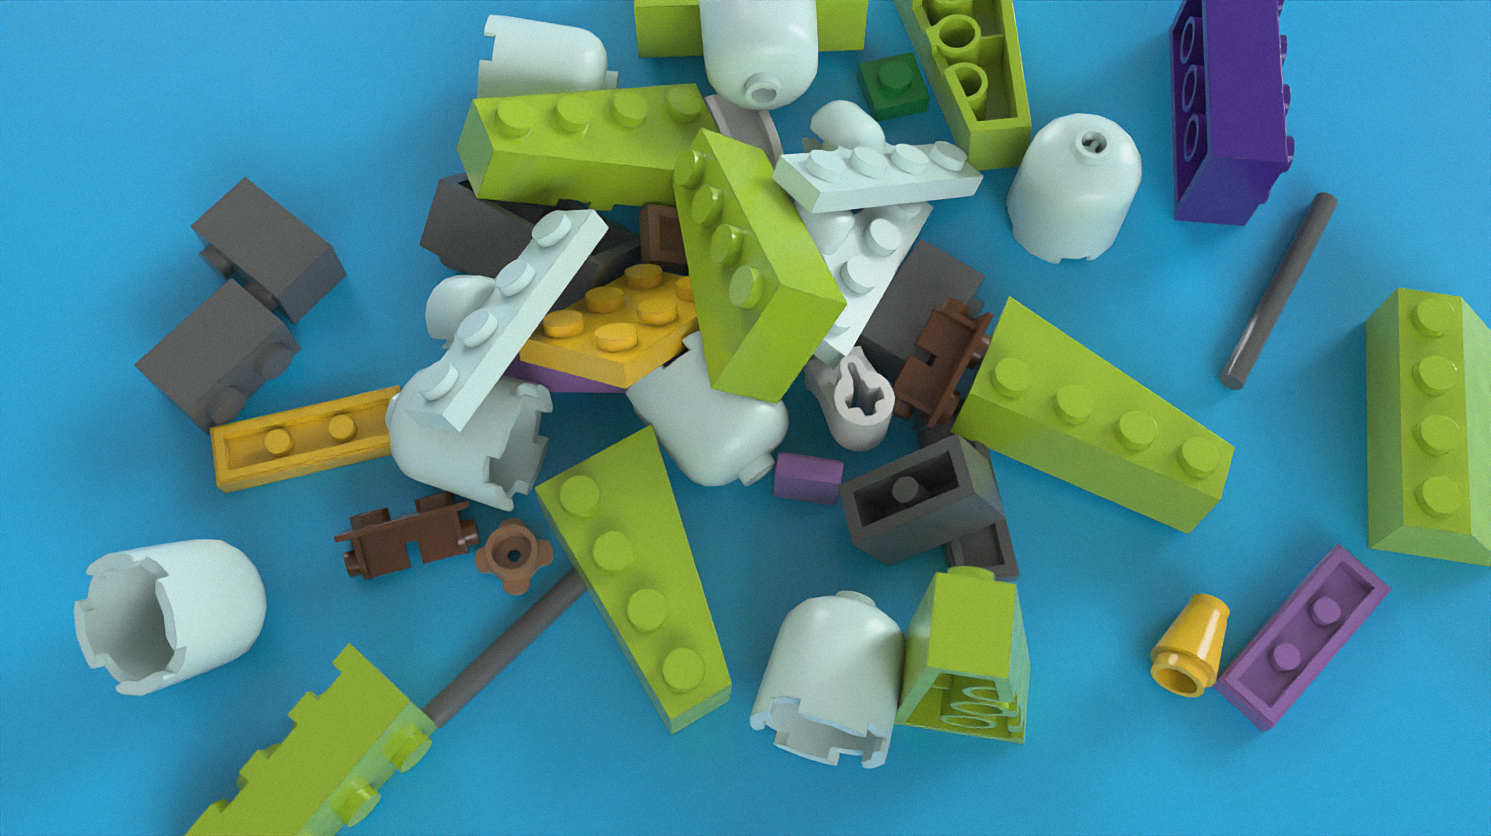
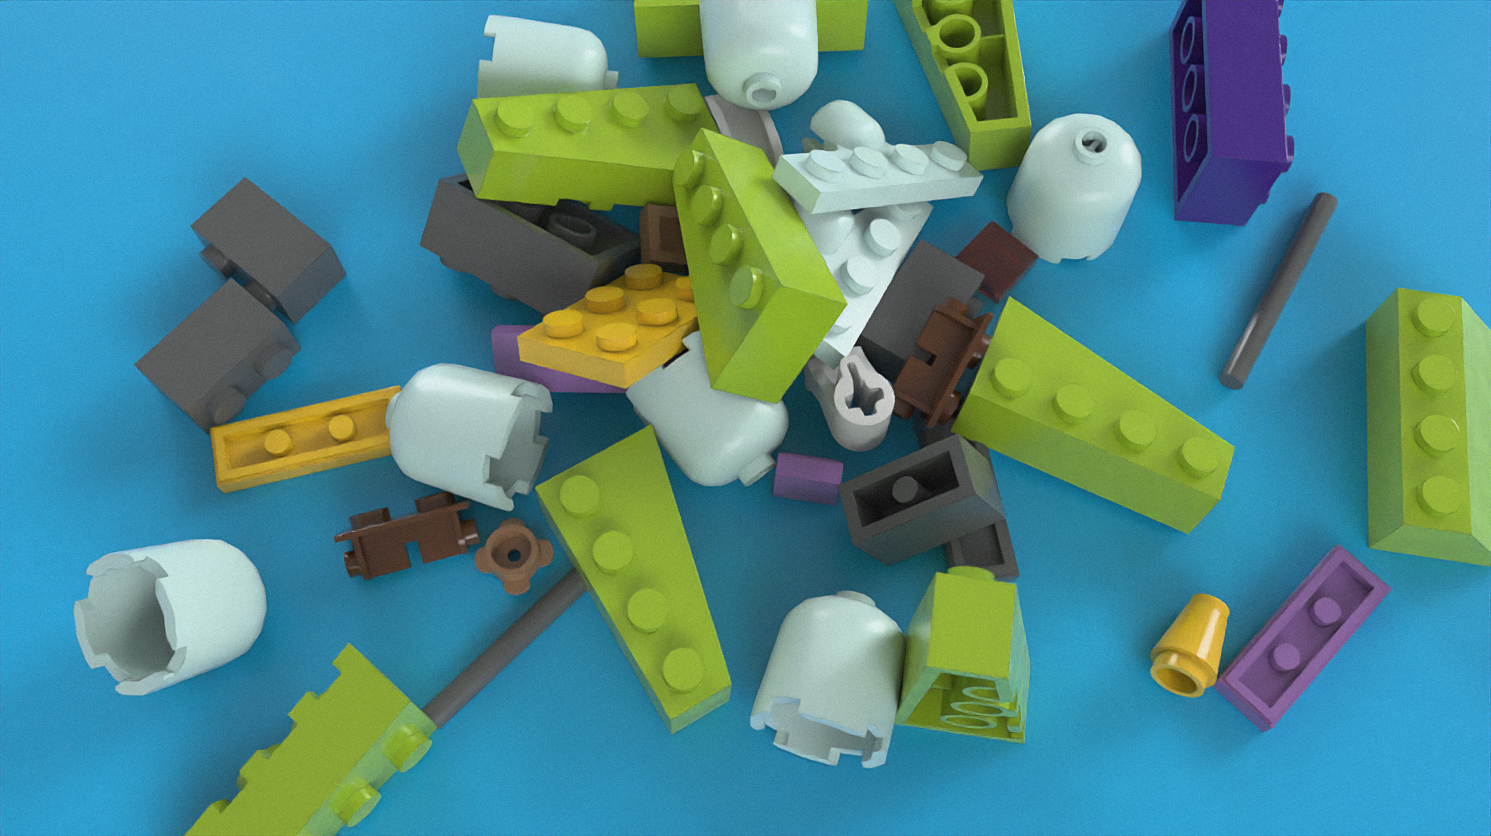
(493, 318): light aqua plate -> none
(893, 87): green plate -> none
(999, 258): none -> clear red tile

